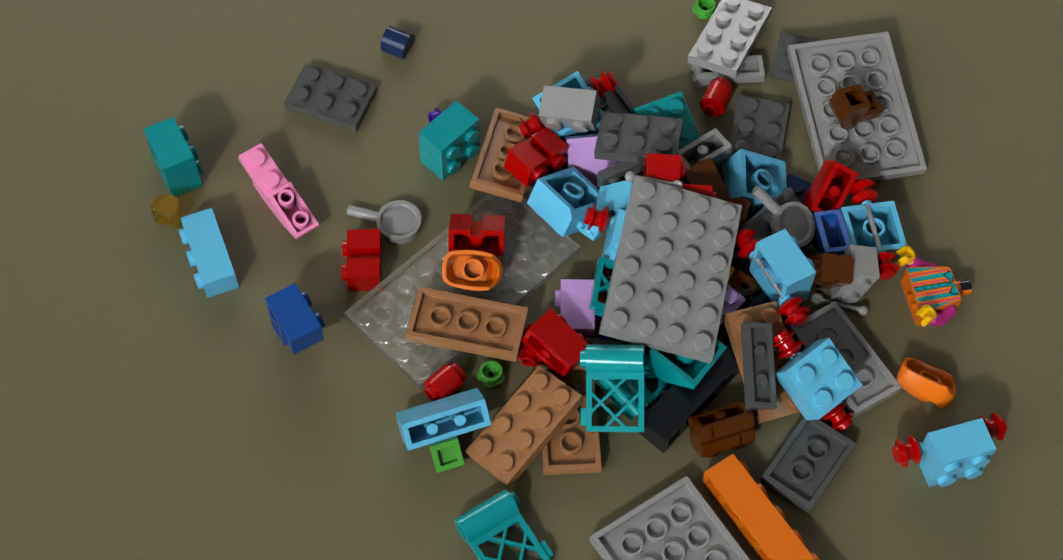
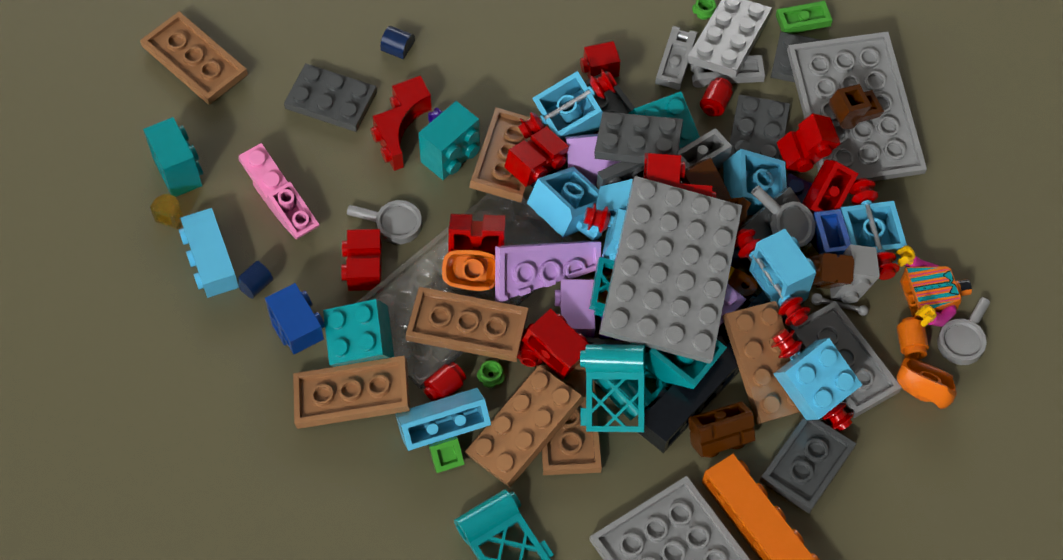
(194, 57): none -> medium nougat plate
(254, 279): none -> dark blue brick
(351, 392): none -> medium nougat plate
(358, 333): none -> teal brick
(408, 103): none -> red arch
(535, 266): none -> lavender wing
(569, 108): light grey brick -> none
(600, 57): none -> red brick
(629, 176): light grey hinge -> none
(675, 58): none -> light grey plate
(758, 366): dark grey plate -> none
(804, 17): none -> bright green plate
(809, 143): none -> red brick
(912, 338): none -> orange brick
(953, 451): medium azure brick -> none
(962, 339): none -> light grey piece

